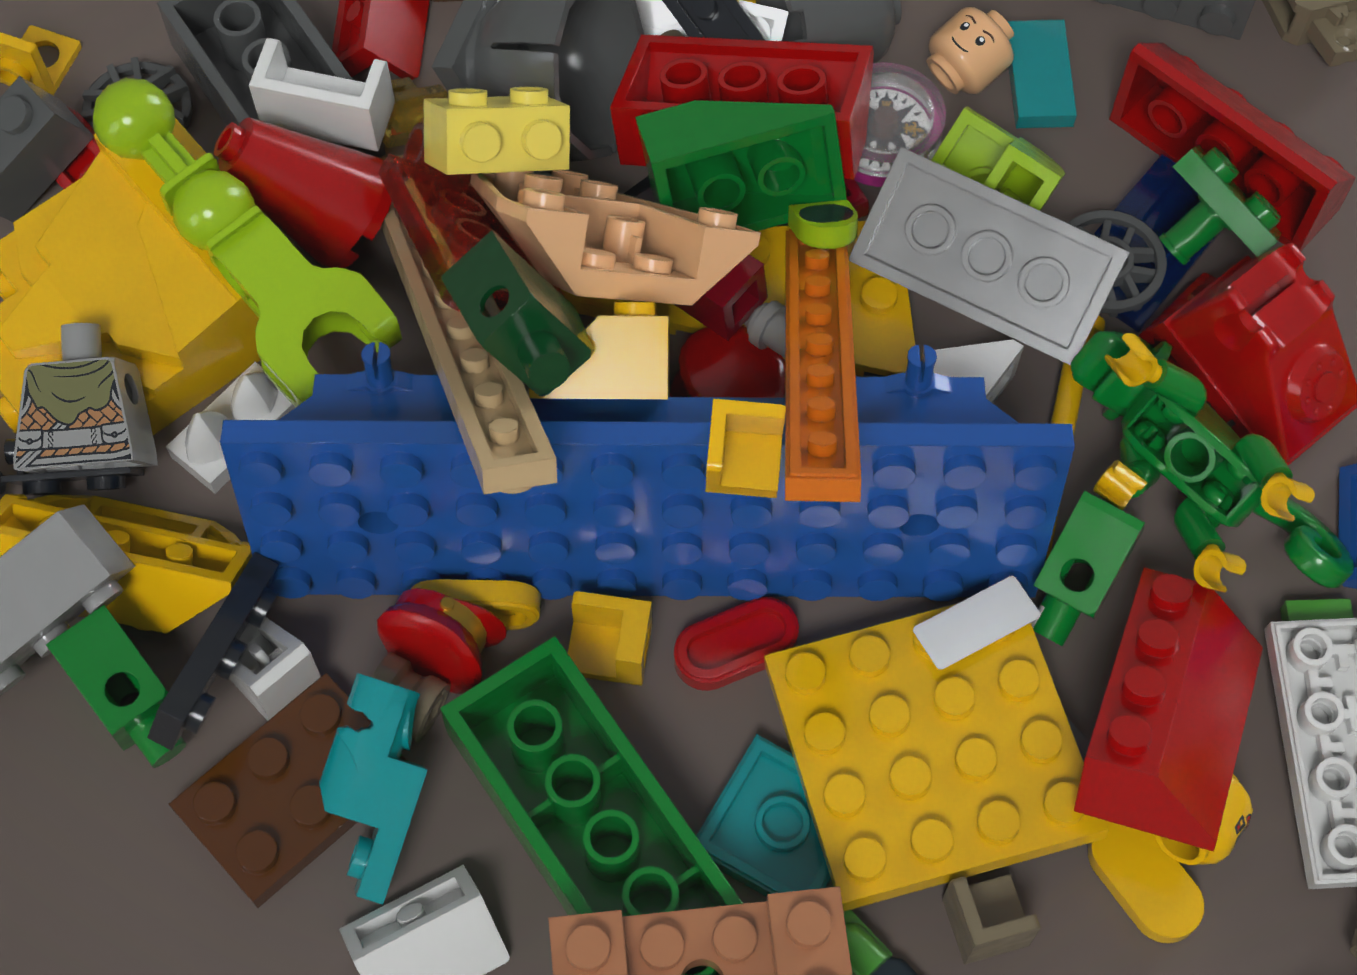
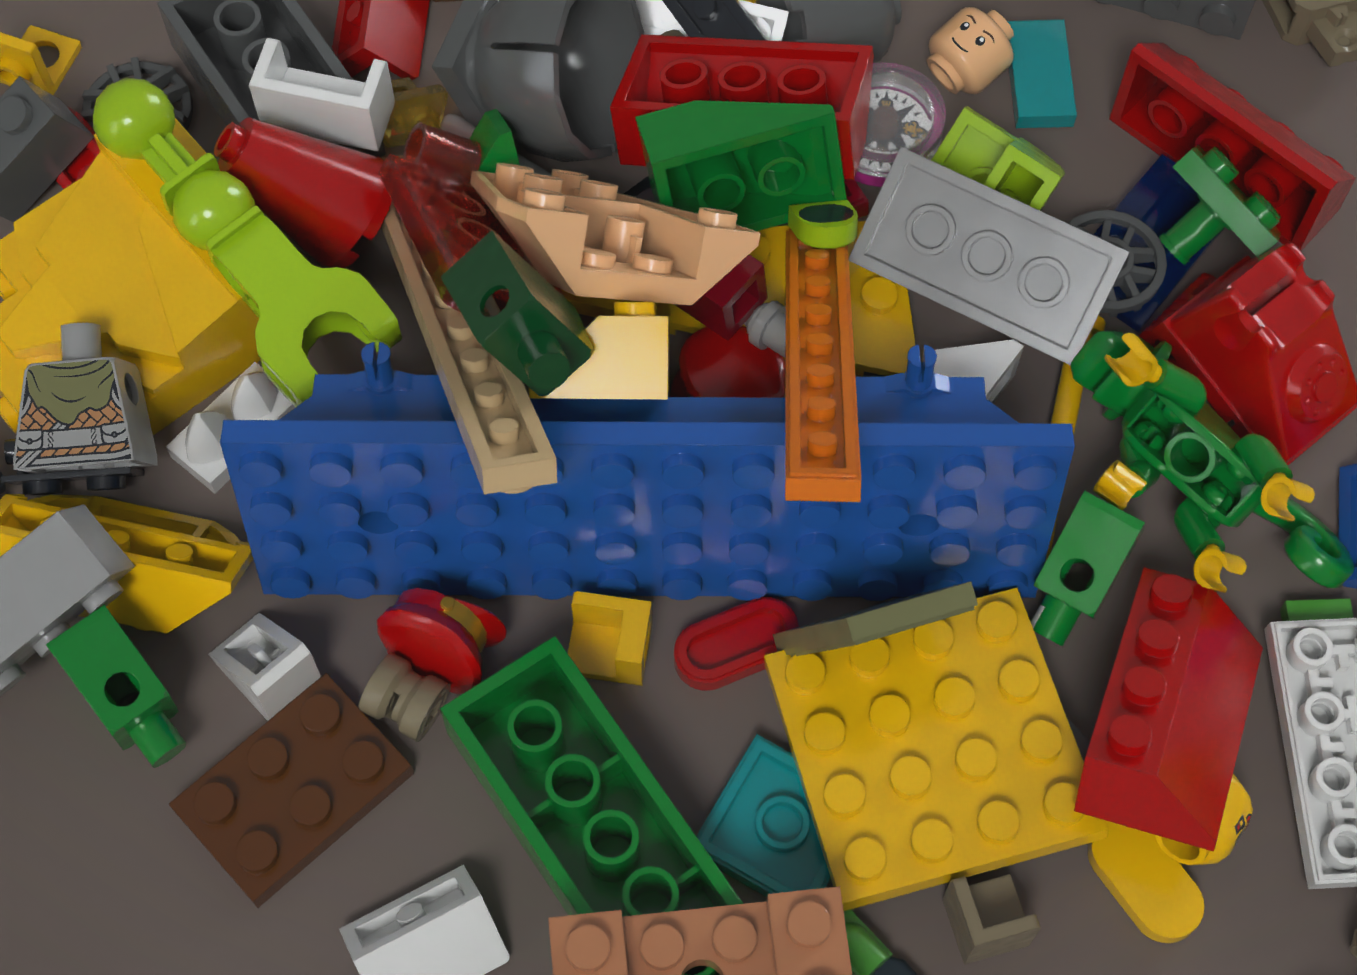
(216, 653): black plate -> none
(372, 783): teal plate -> none
(496, 133): light yellow brick -> none
(511, 601): yellow tile -> none
(745, 448): yellow panel -> none
(877, 620): none -> olive tile
(976, 622): white sticker -> none

